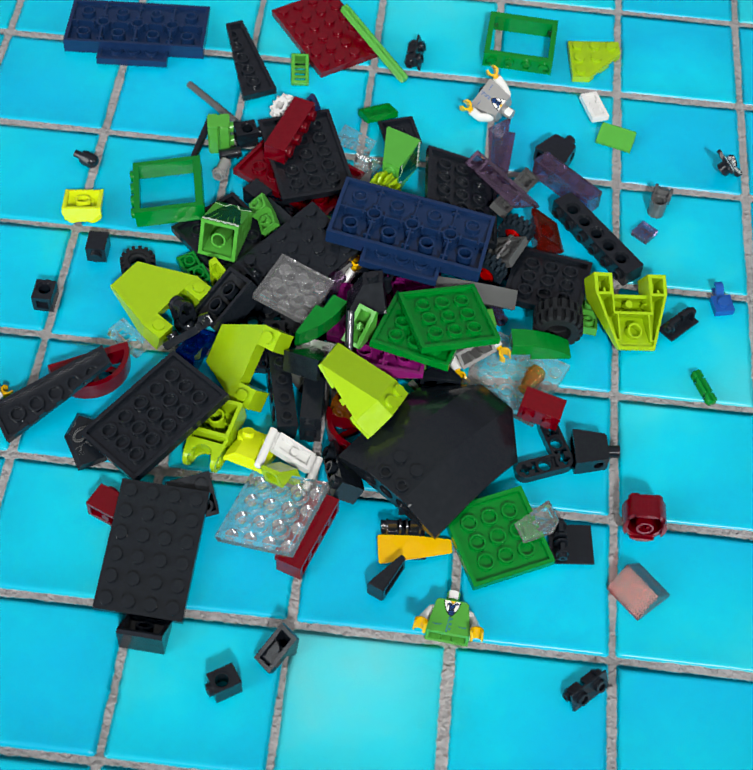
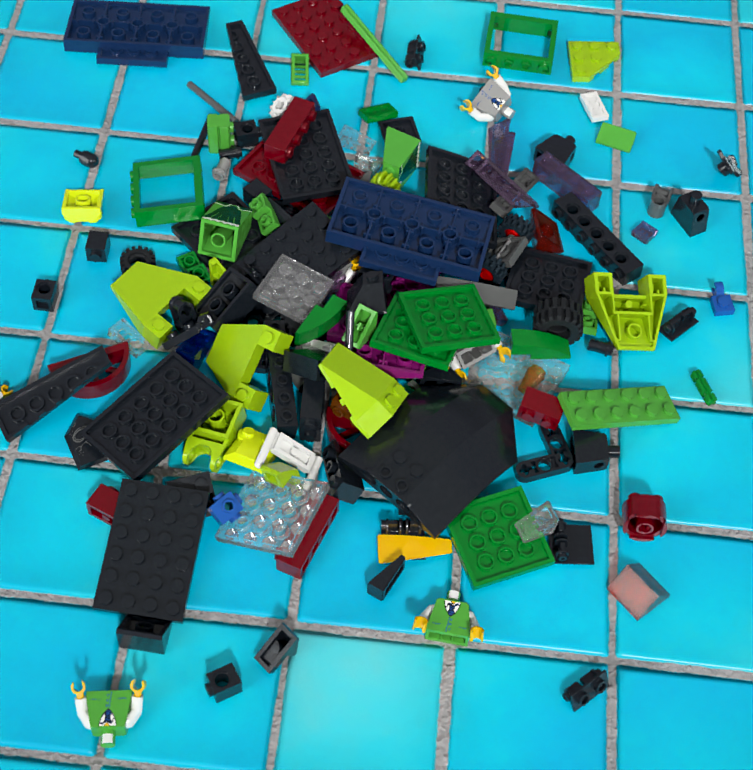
(109, 711): none -> torso
(218, 509): none -> blue brick
(601, 347): none -> black pin
(618, 407): none -> bright green plate
(691, 213): none -> black torso

